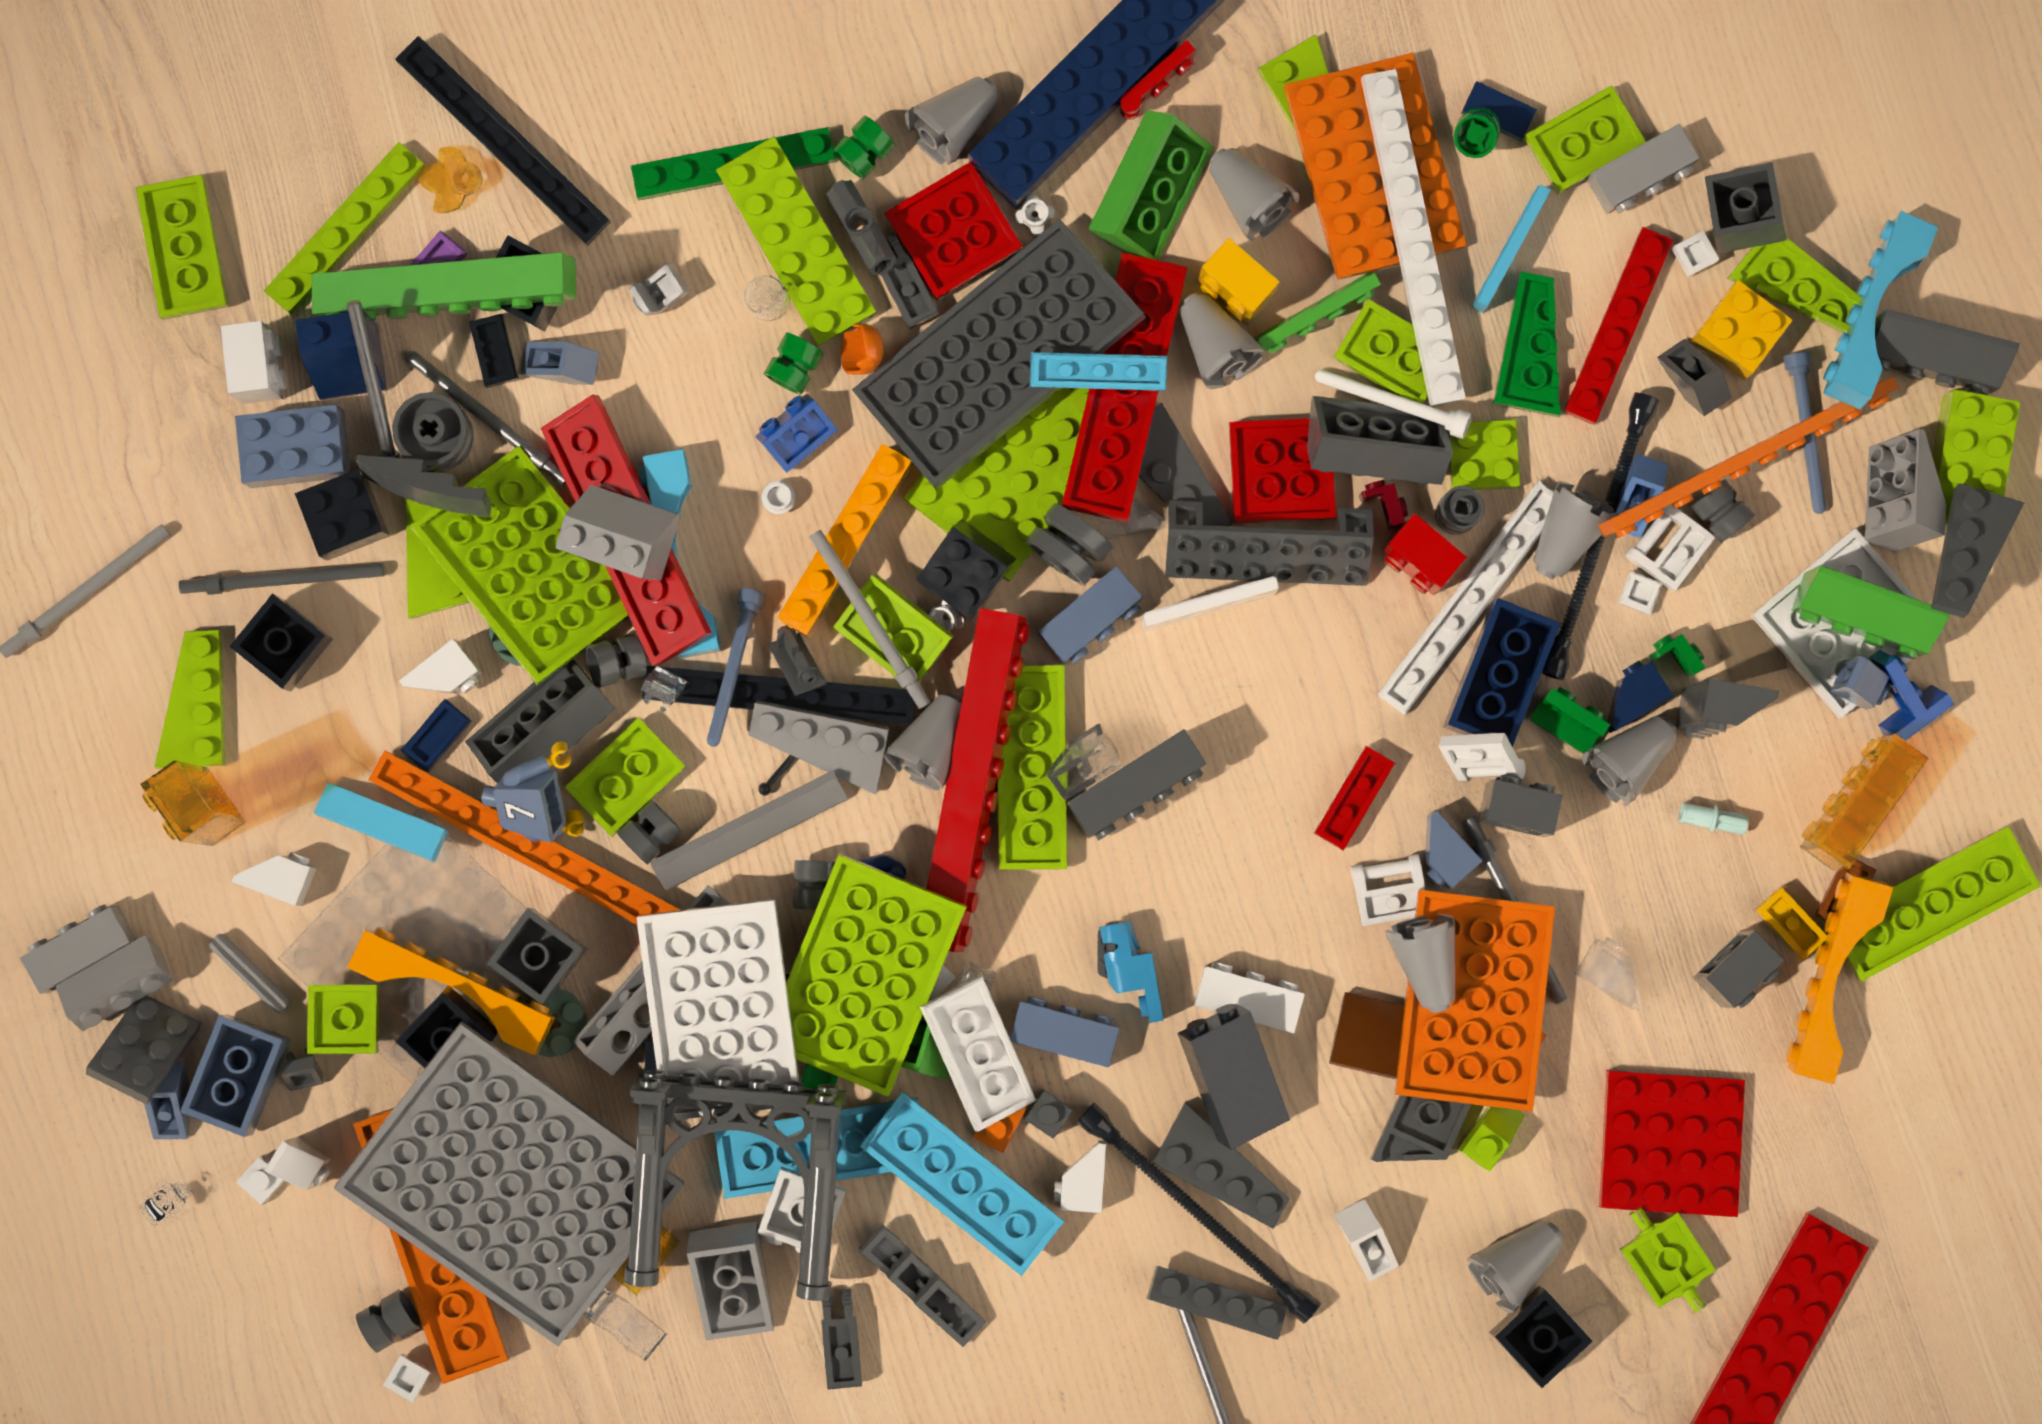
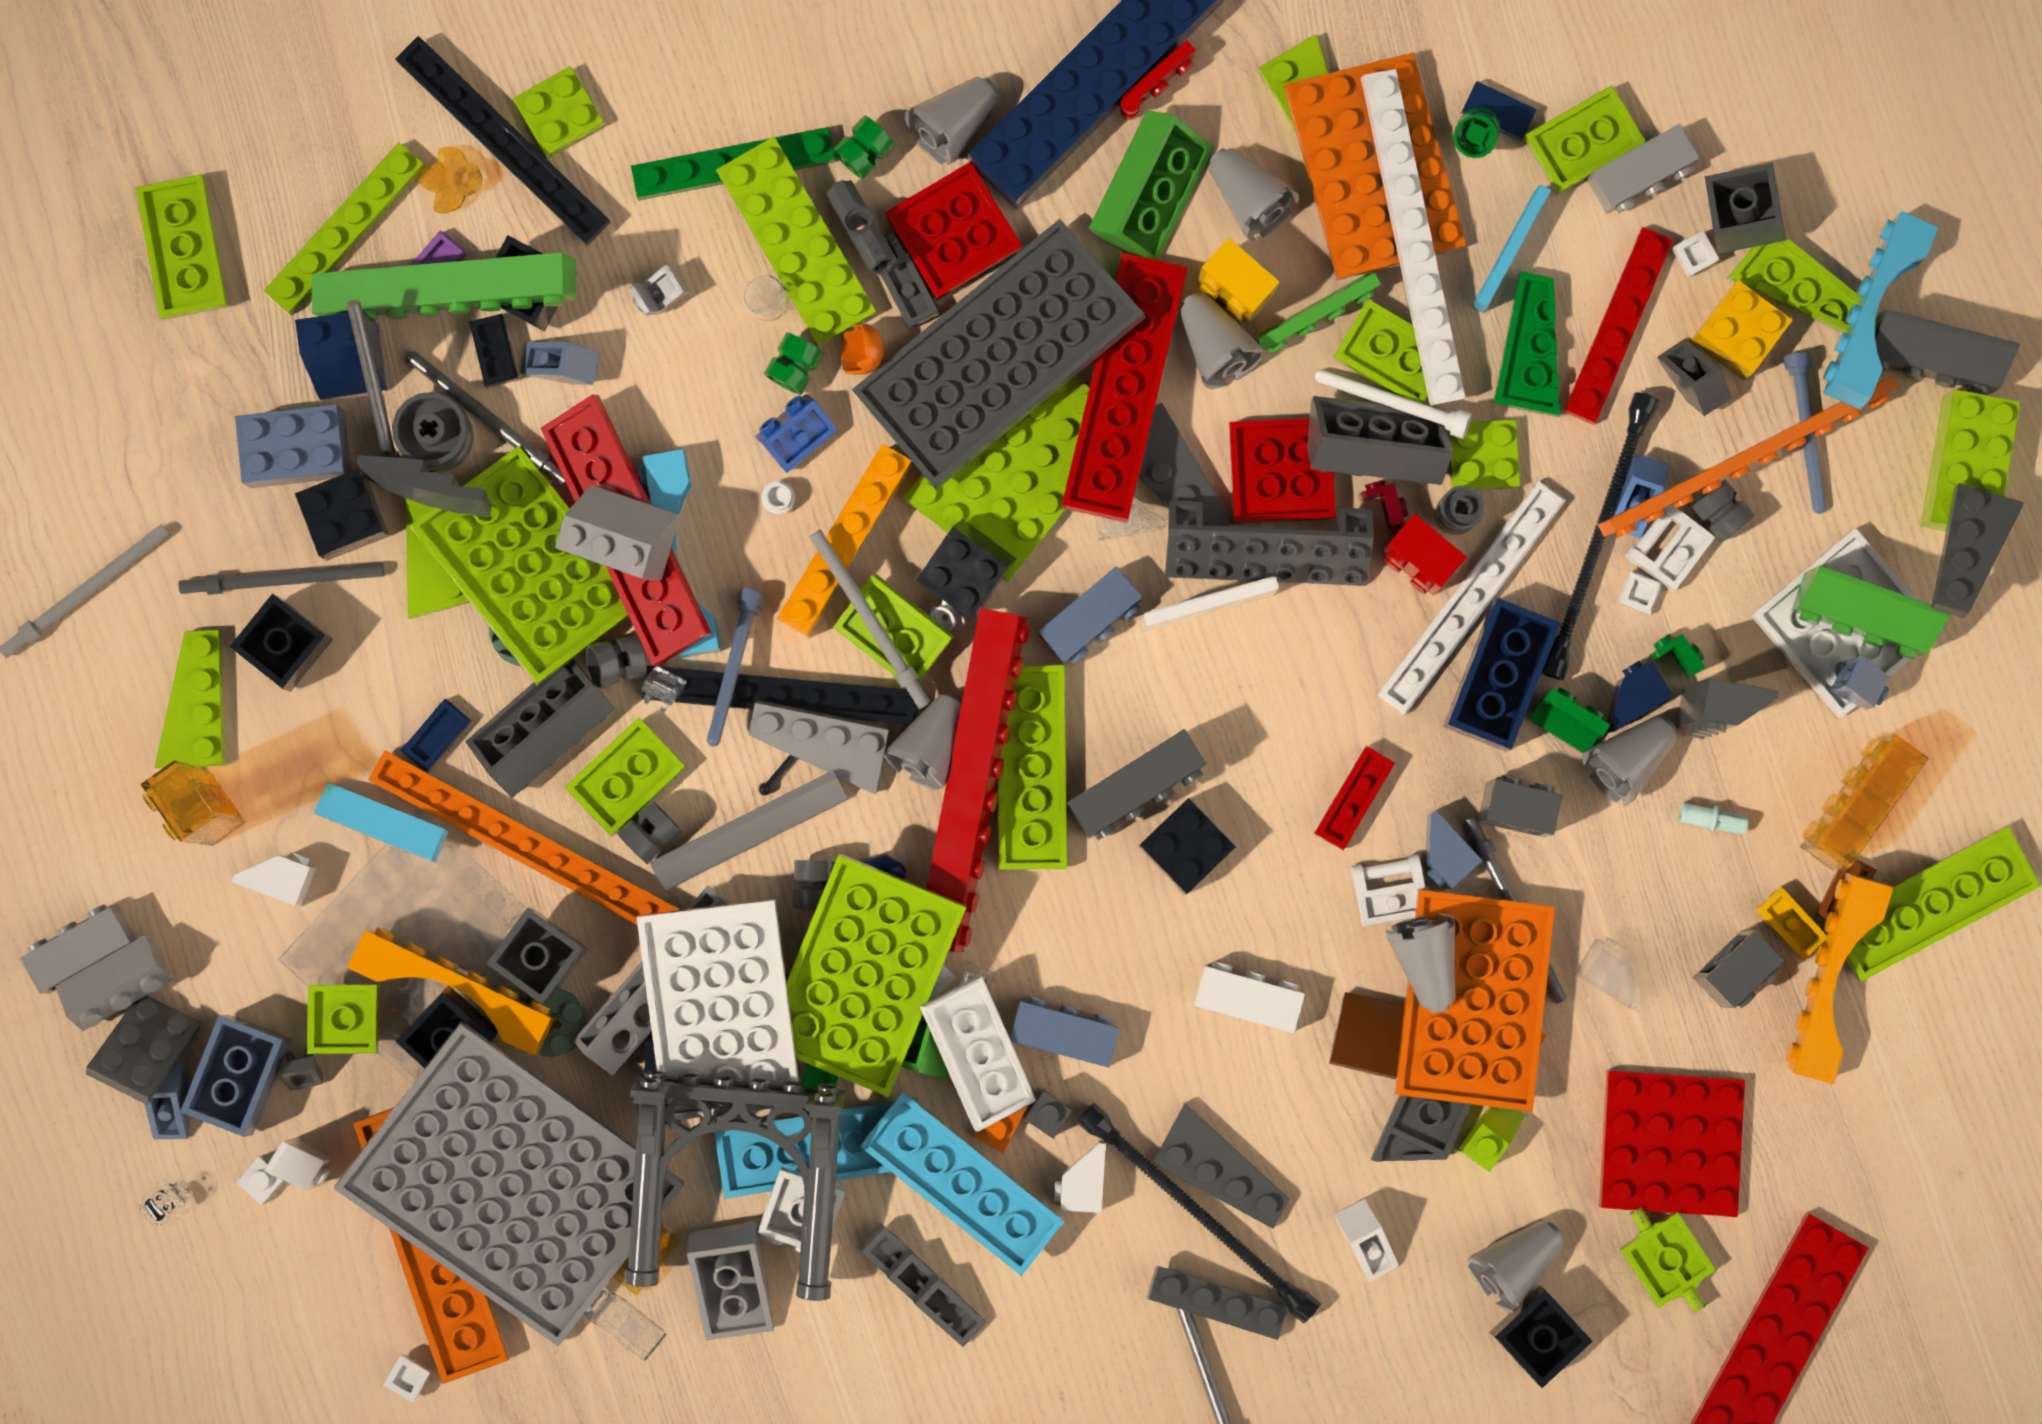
(250, 973): light grey axle -> none
(253, 362): white brick -> none
(383, 1323): dark grey wheel -> none
(445, 671): white slope -> none
(531, 799): sand blue torso -> none
(558, 112): none -> lime plate
(796, 661): dark grey hinge -> none
(841, 1345): dark grey hinge -> none
(1032, 205): white plate -> none
(1066, 548): dark grey wheel -> none
(1084, 762): clear slope -> none
(1098, 371): medium azure tile -> none
(1126, 969): dark azure plate -> none
(1187, 846): none -> black brick
(1233, 1075): black brick -> none
(1481, 756): white plate -> none
(1569, 529): light grey cone -> none
(1903, 493): light grey slope -> none
(1914, 706): blue bracket -> none

